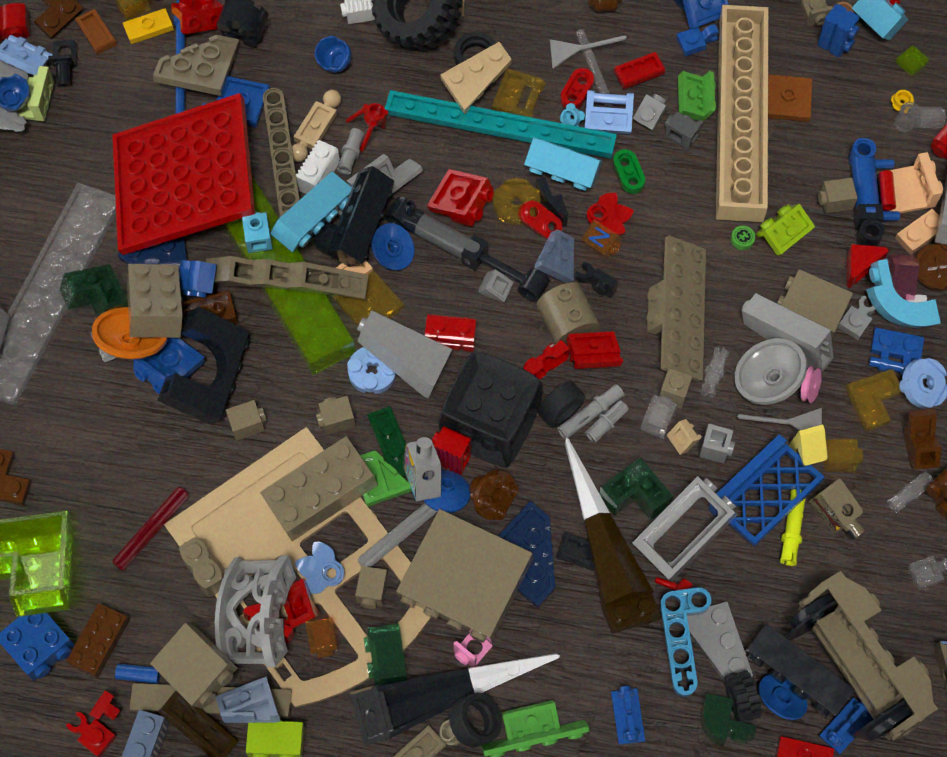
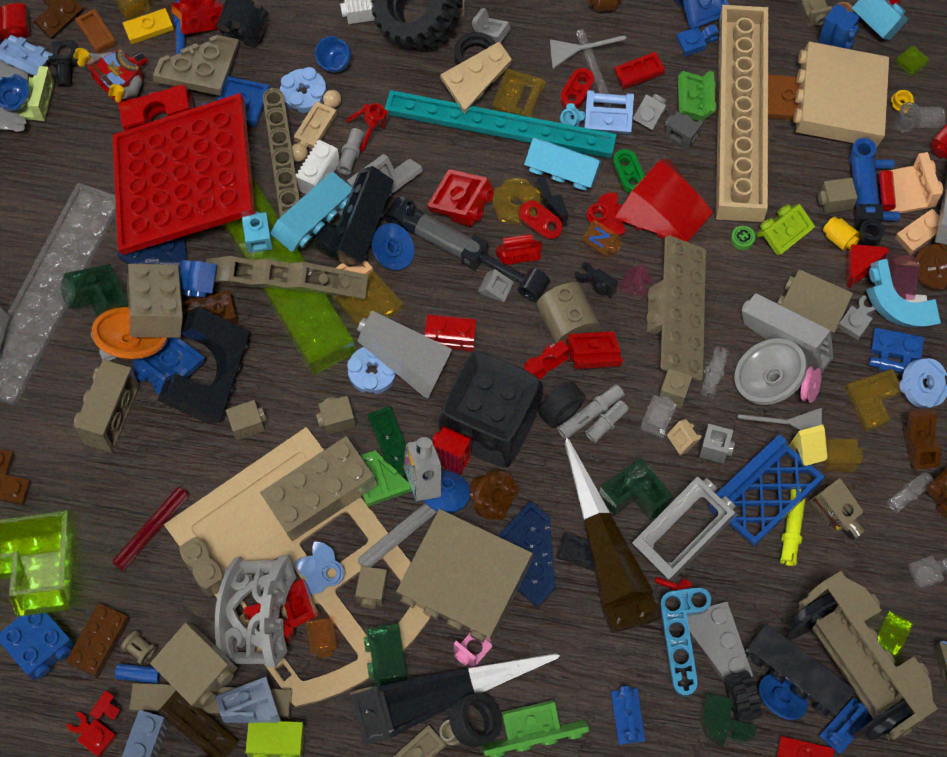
(106, 406): none -> dark tan brick
(114, 72): none -> torso
(130, 644): none -> dark tan bush
(143, 109): none -> red arch
(298, 79): none -> light blue plate
(494, 28): none -> light grey bracket
(519, 249): none -> red piece
(558, 257): sand blue wing -> none
(634, 279): none -> clear pink tile
(665, 204): none -> red wedge
(841, 93): none -> tan brick
(841, 233): none -> yellow brick
(894, 633): none -> clear neon green slope

